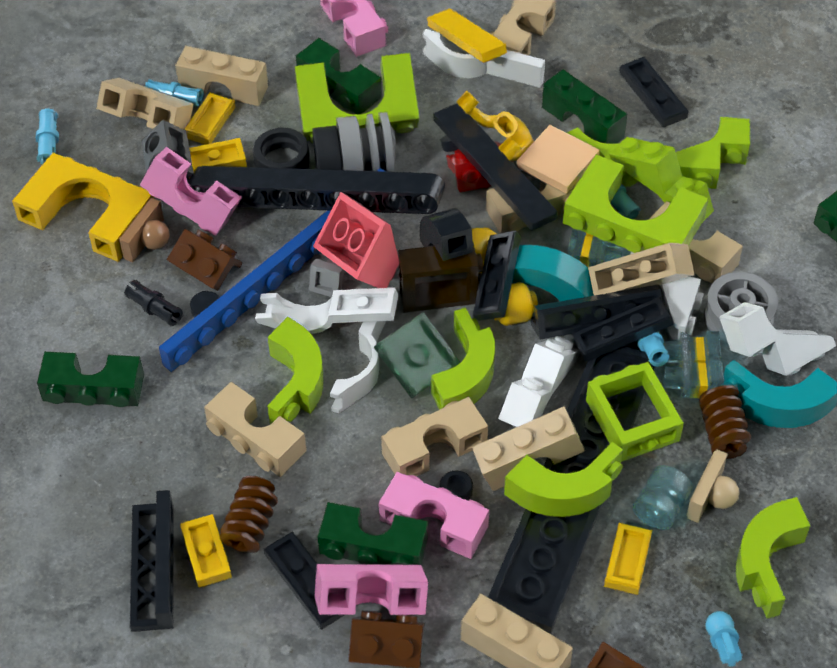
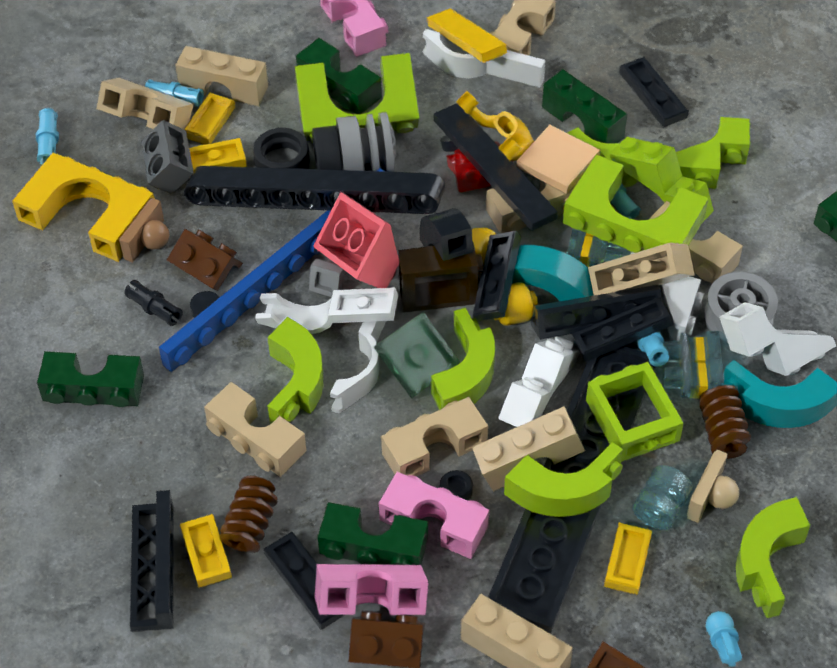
(168, 182): bright pink arch -> none

